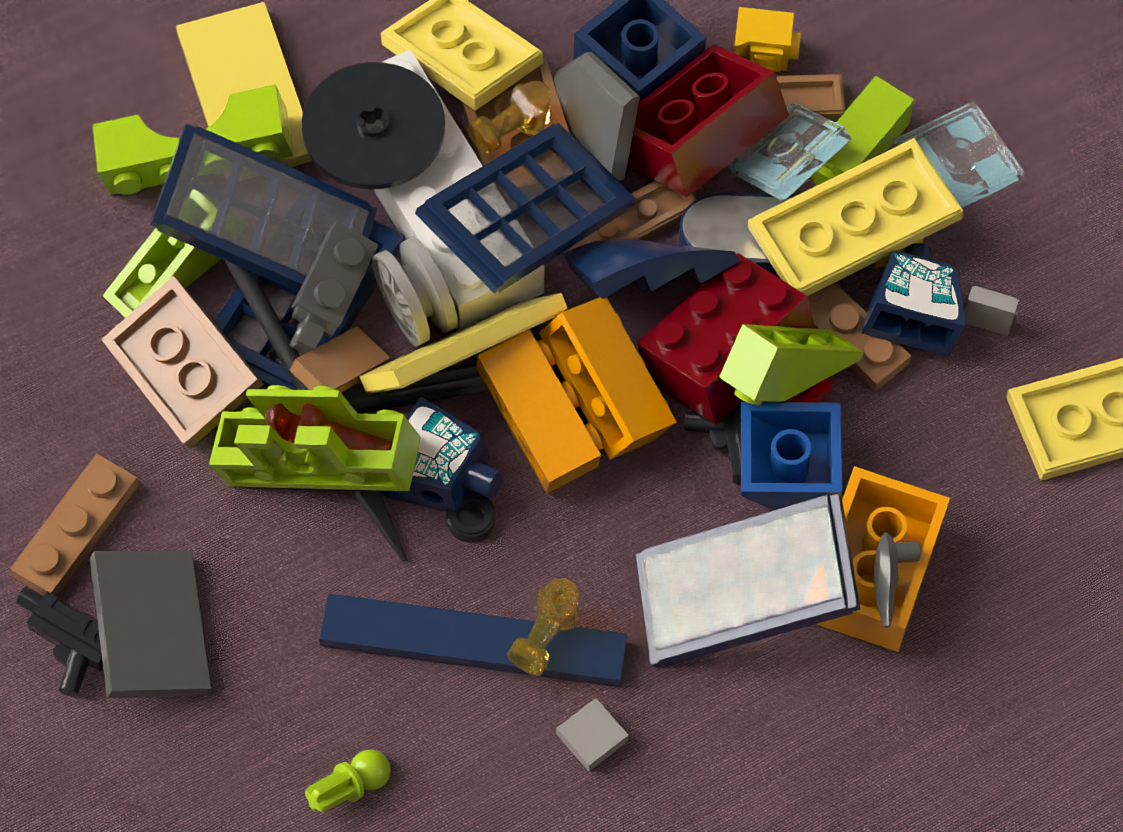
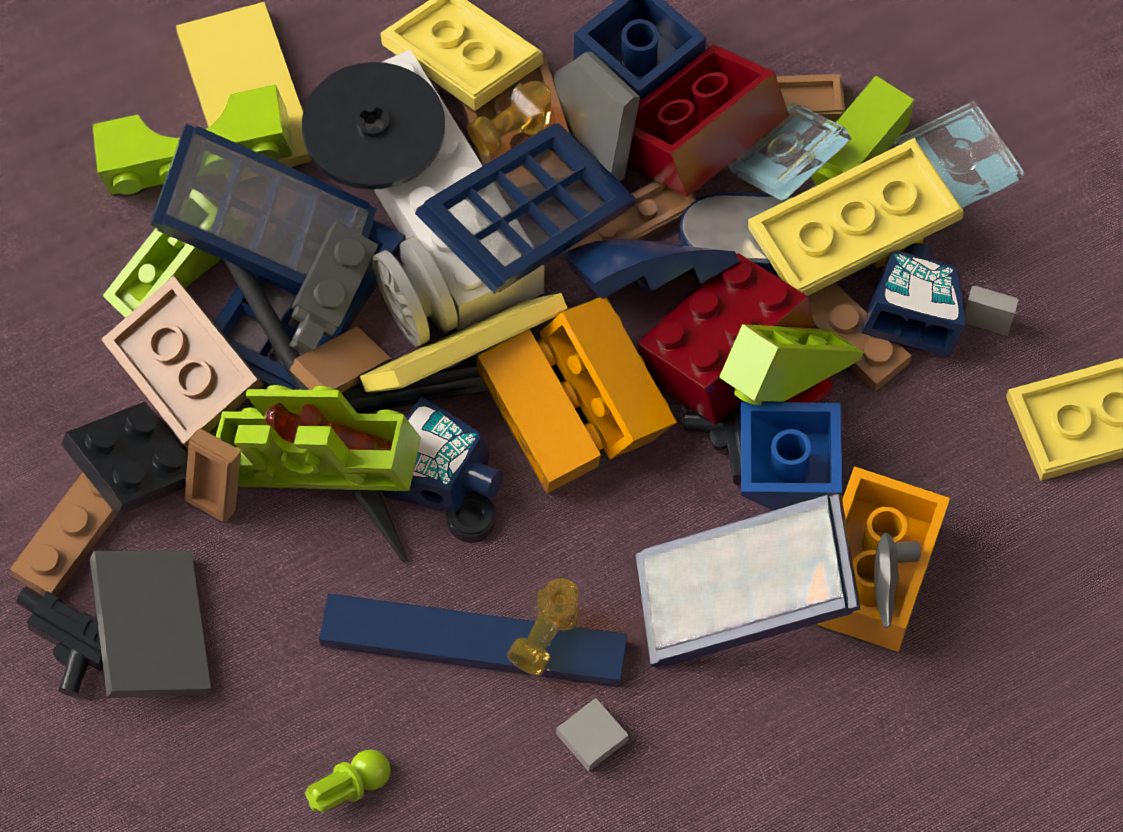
(128, 457): none -> black plate
(212, 475): none -> medium nougat tile
(766, 38): yellow window -> none

